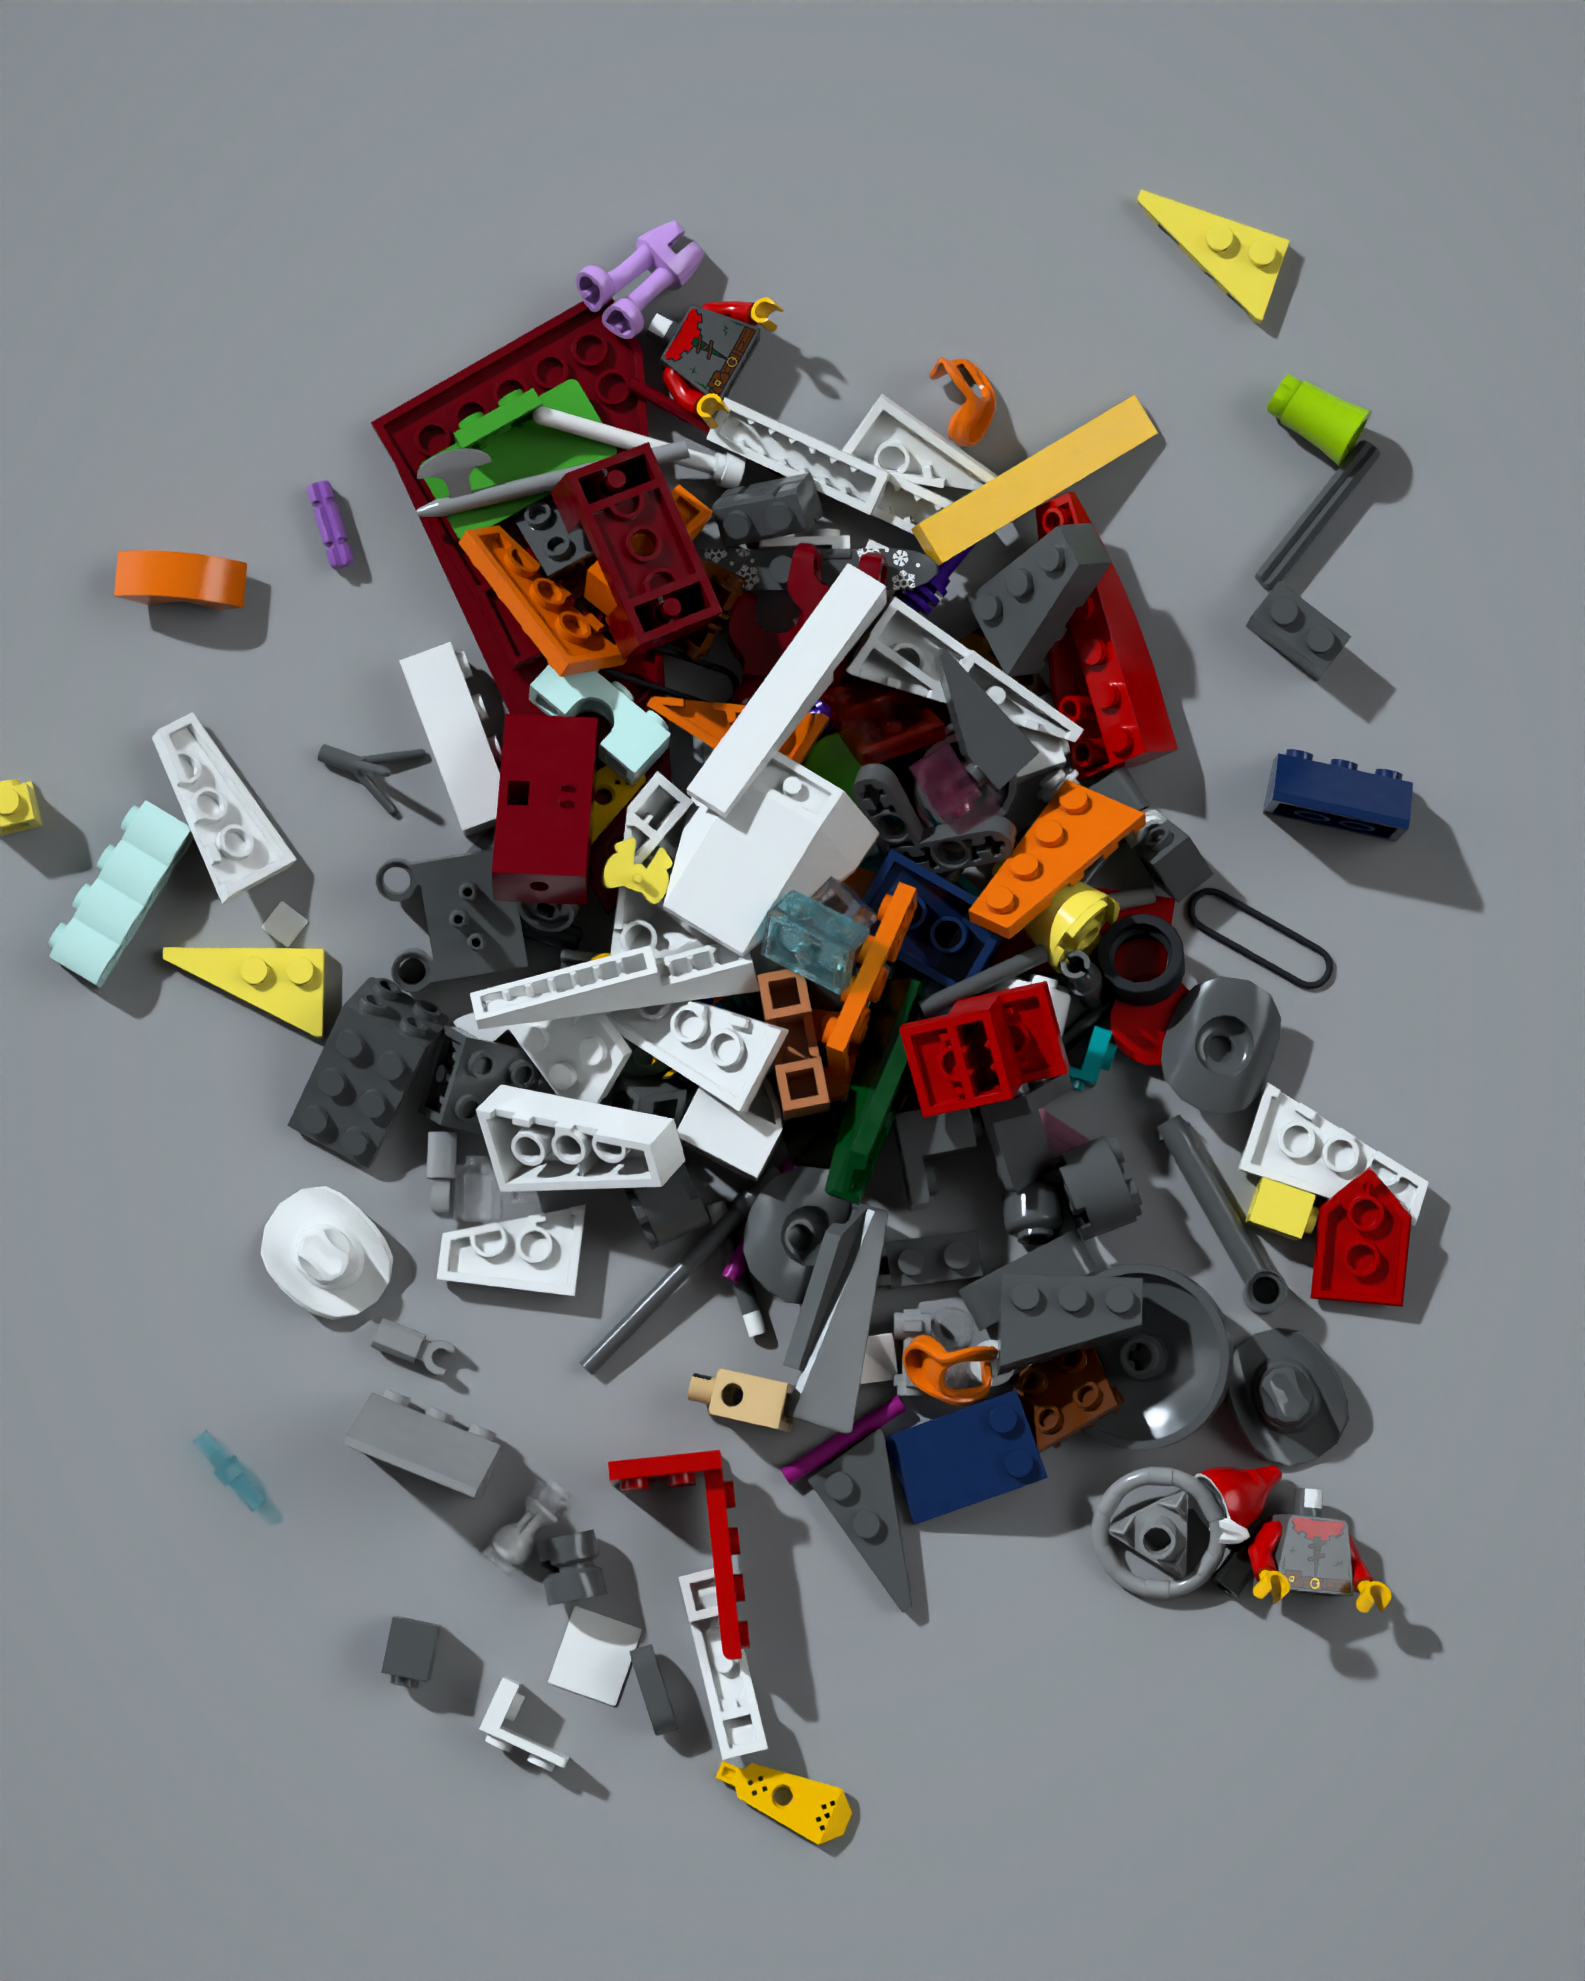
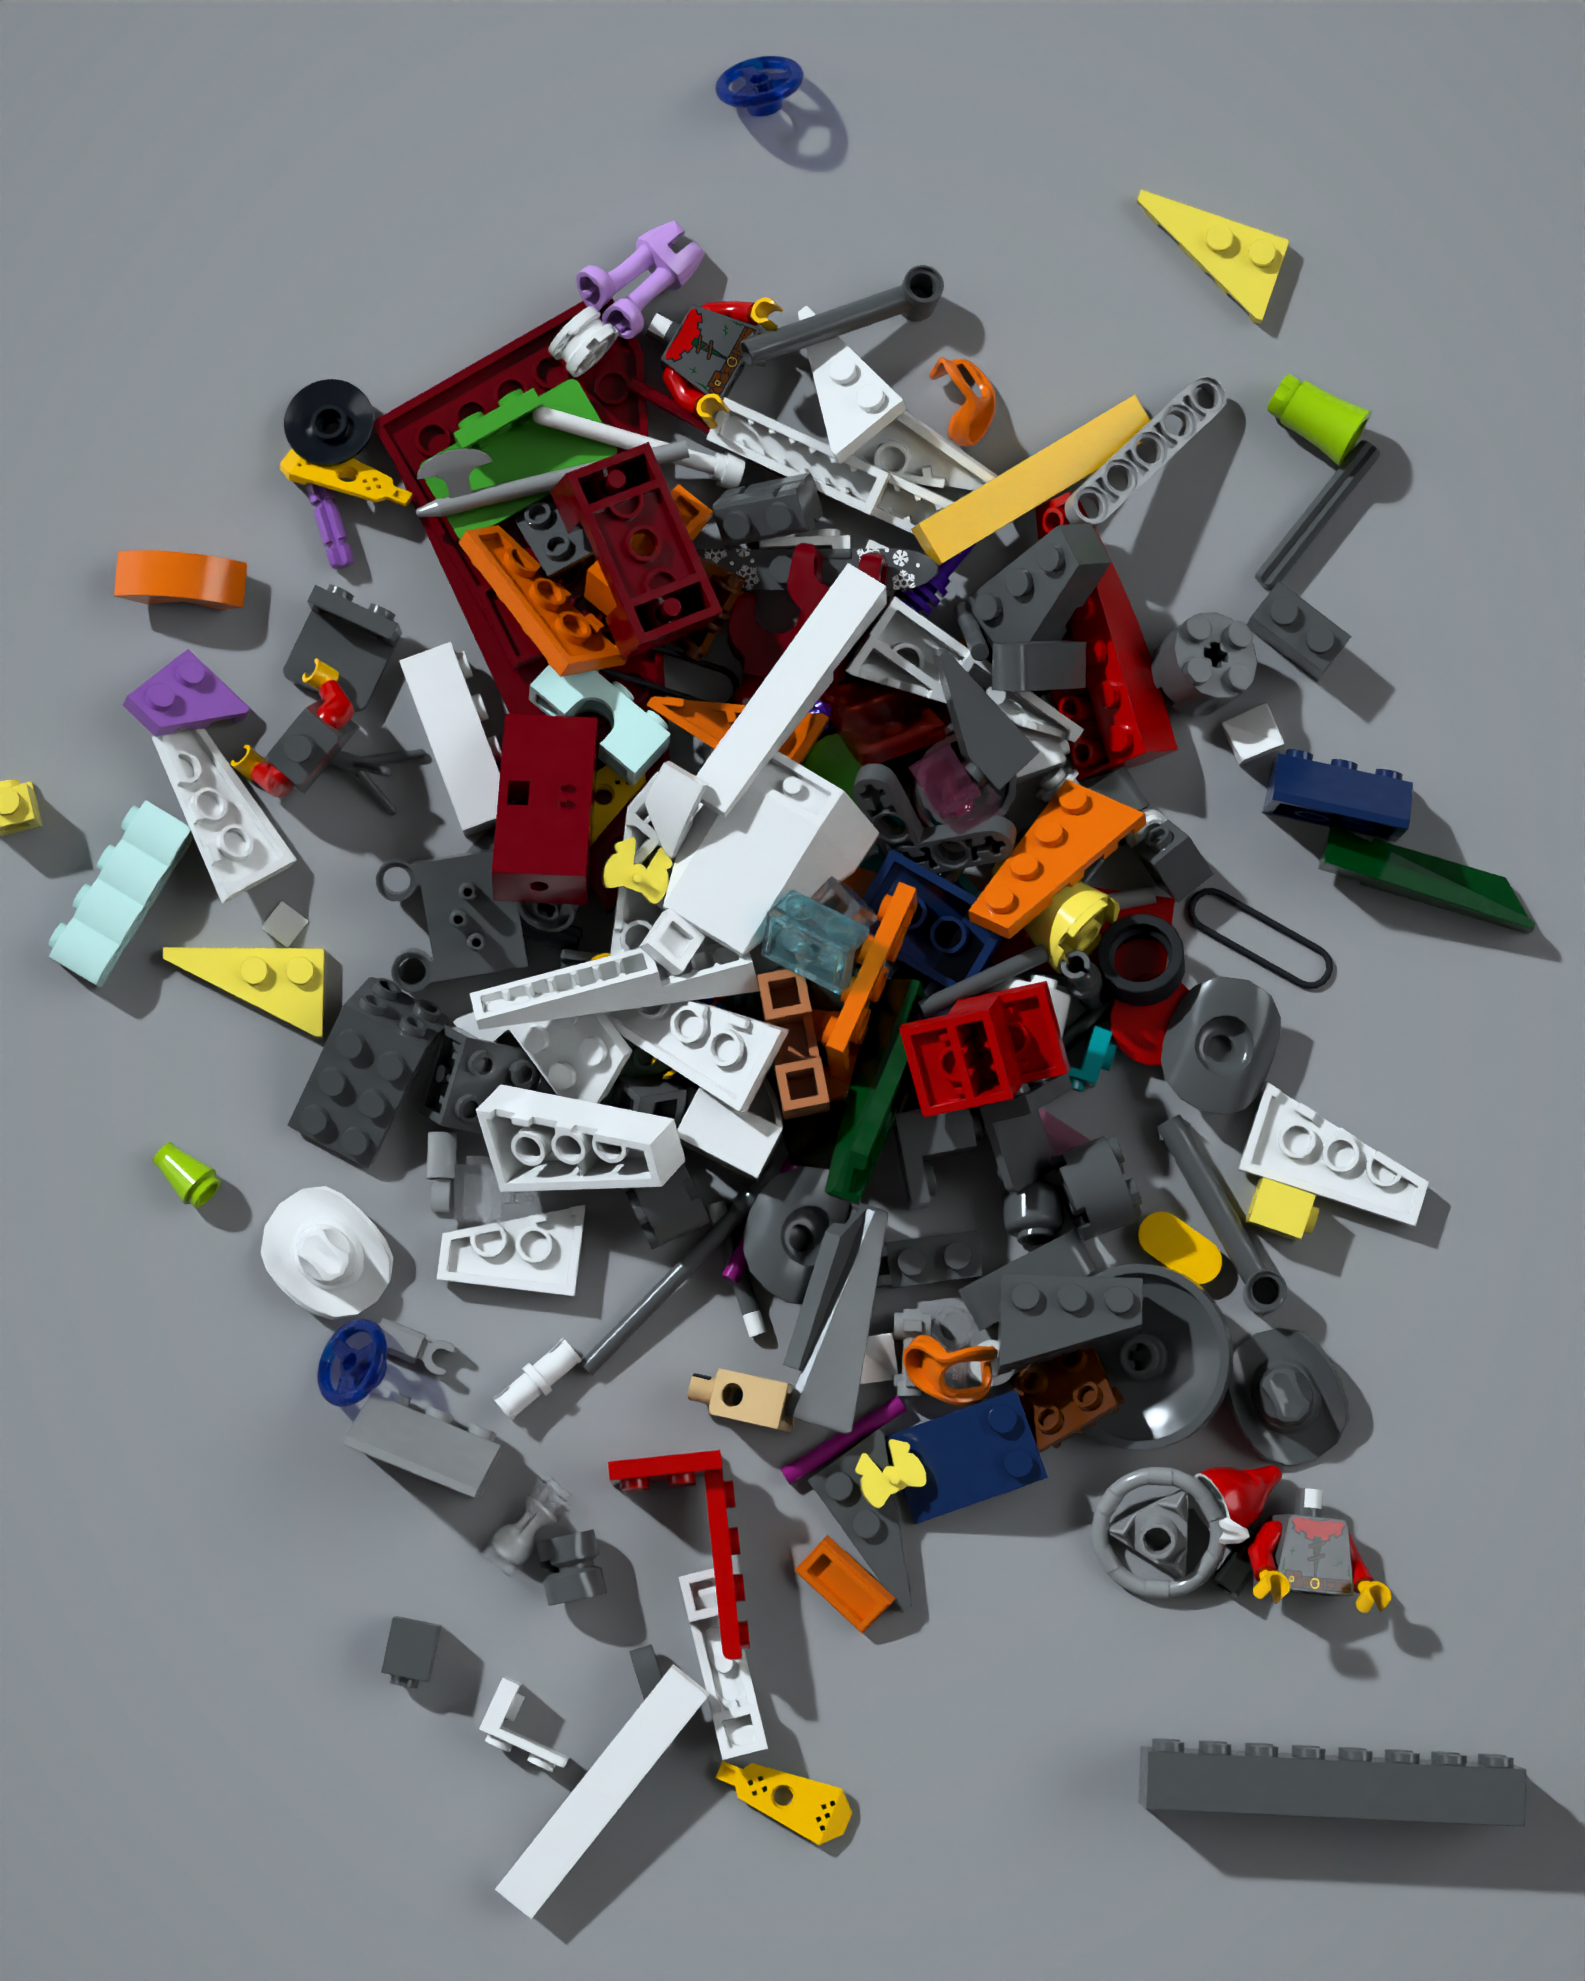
(184, 697): none -> medium lavender wing
(187, 1175): none -> lime cone
(229, 1470): clear light blue bar -> none
(308, 742): none -> torso
(322, 405): none -> black dish
(347, 639): none -> dark grey bracket
(360, 1368): none -> clear blue piece
(366, 482): none -> yellow piece
(537, 1379): none -> white pin
(583, 341): none -> white wheel
(594, 1656): white sticker -> none
(602, 1791): none -> white slope
(672, 805): none -> white slope
(672, 941): none -> white plate
(762, 90): none -> clear blue piece
(844, 1584): none -> orange tile
(849, 317): none -> dark grey piece
(850, 395): none -> white wing
(879, 1485): none -> light yellow piece
(971, 631): none -> dark grey bar
(1039, 665): none -> dark grey beam
(1162, 441): none -> light grey beam
(1179, 1247): none -> yellow tile
(1205, 663): none -> dark grey brick
(1253, 734): none -> white slope
(1332, 1785): none -> dark grey brick
(1362, 1245): red tile -> none
(1424, 879): none -> dark green wedge

